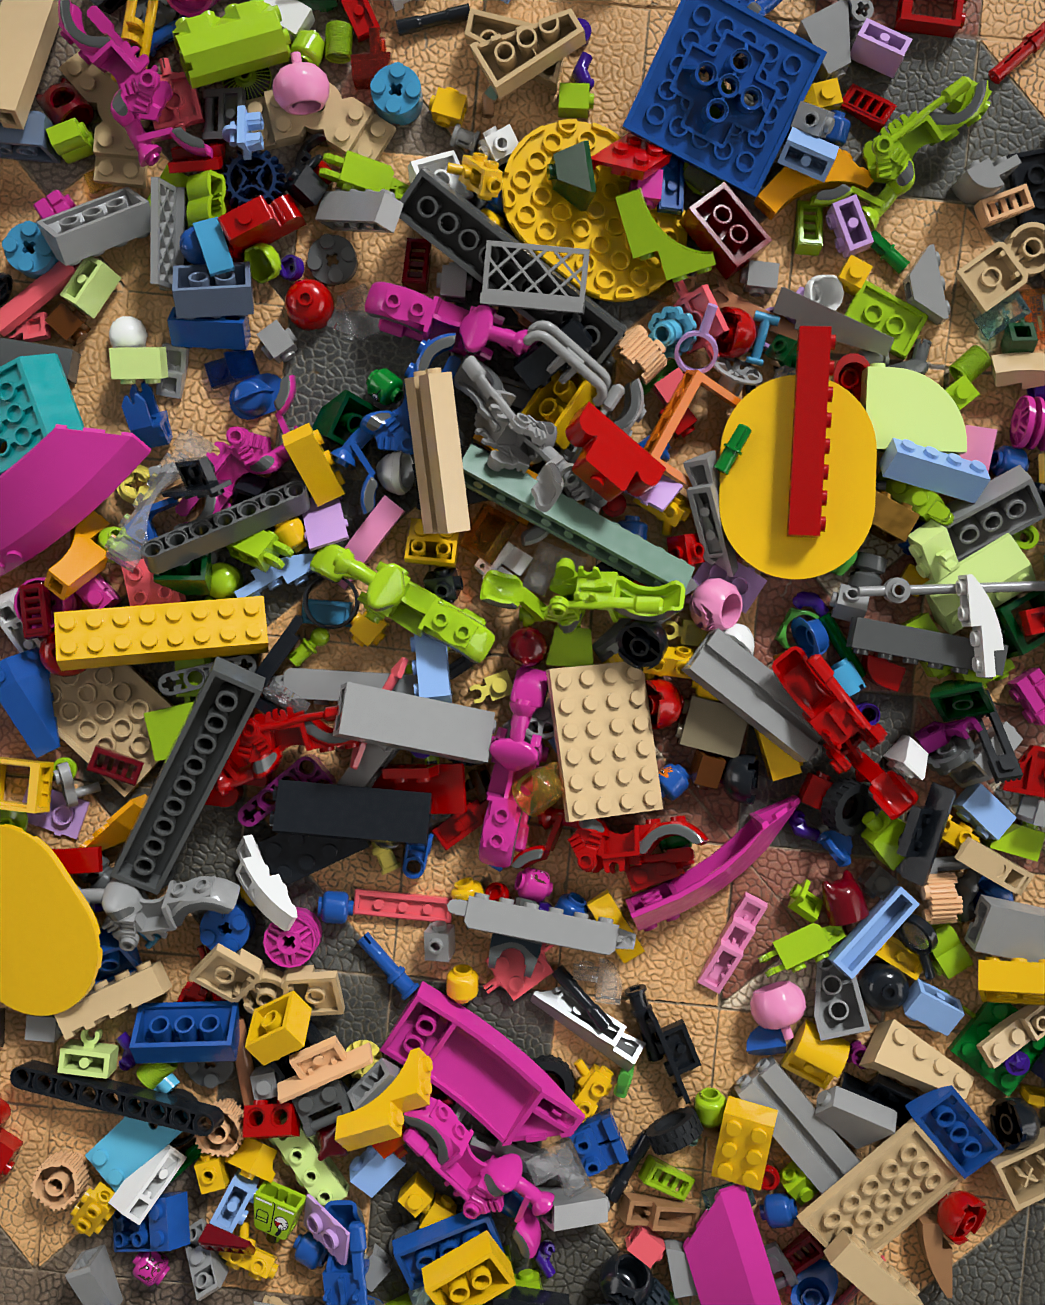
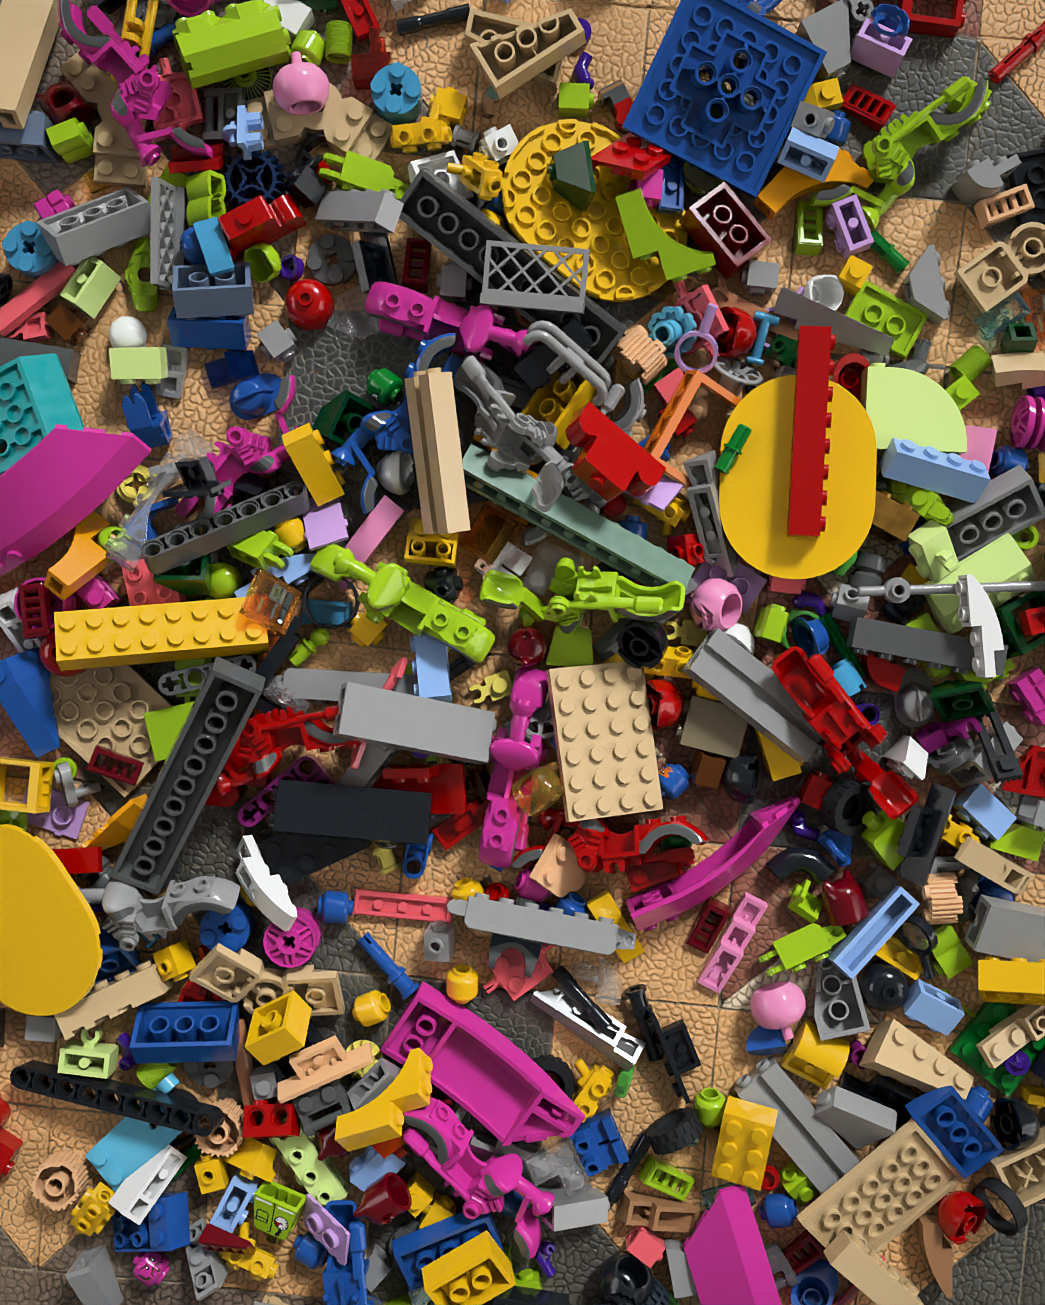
(143, 293): none -> lime piece
(174, 961): none -> yellow brick
(270, 602): none -> clear orange tile
(371, 1008): none -> yellow head
(374, 260): none -> black bracket
(384, 1199): none -> dark red piece
(426, 133): none -> yellow brick
(558, 868): none -> light nougat plate
(618, 100): none -> leg
(718, 907): none -> dark red slope
(771, 623): none -> lime brick
(785, 586): none -> coral brick
(802, 860): none -> black cylinder
(891, 17): none -> blue piece
(900, 611): none -> black bracket
(913, 699): none -> light grey piece
(979, 1102): none -> blue head
(1010, 1199): none -> black tyre

